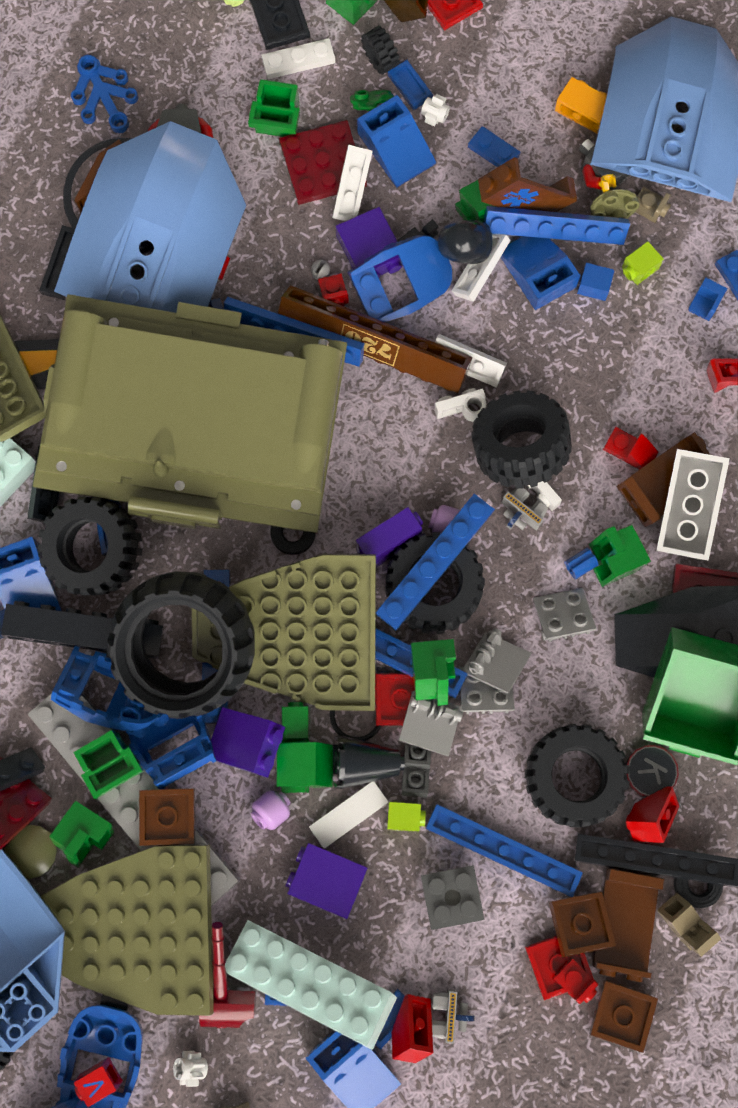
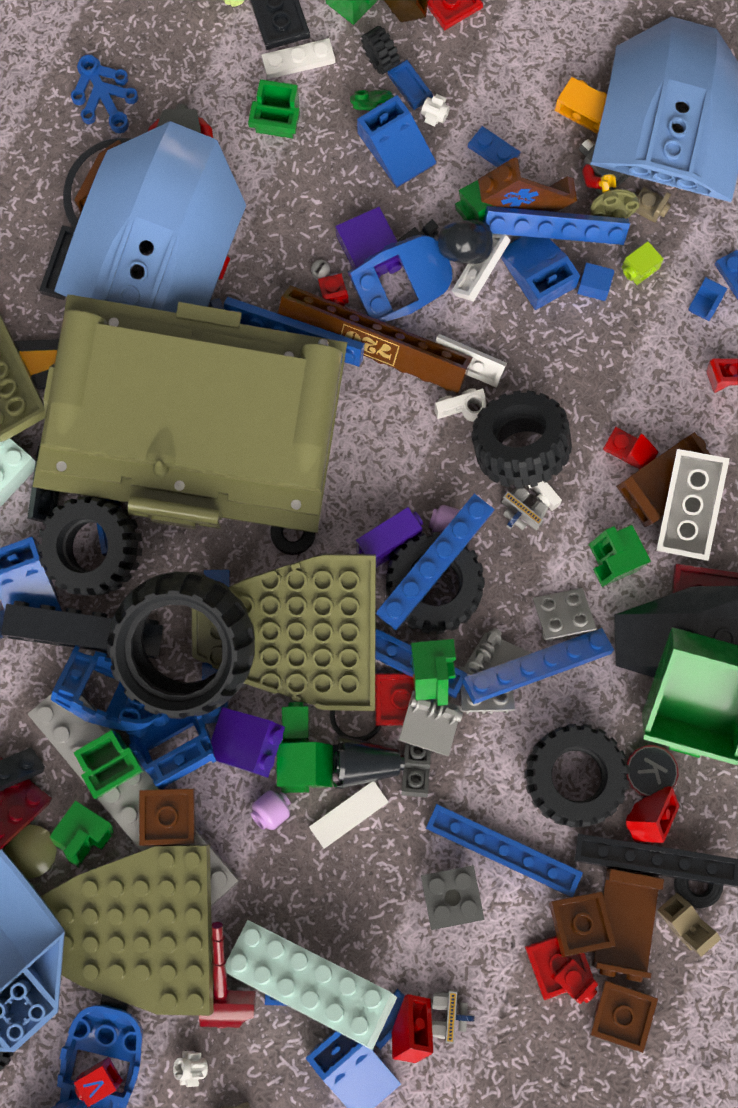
(316, 160): dark red plate -> none
(326, 880): dark purple brick -> none
(352, 183): white plate -> none
(405, 816): lime brick -> none
(537, 666): none -> blue plate
(581, 563): blue piece -> none

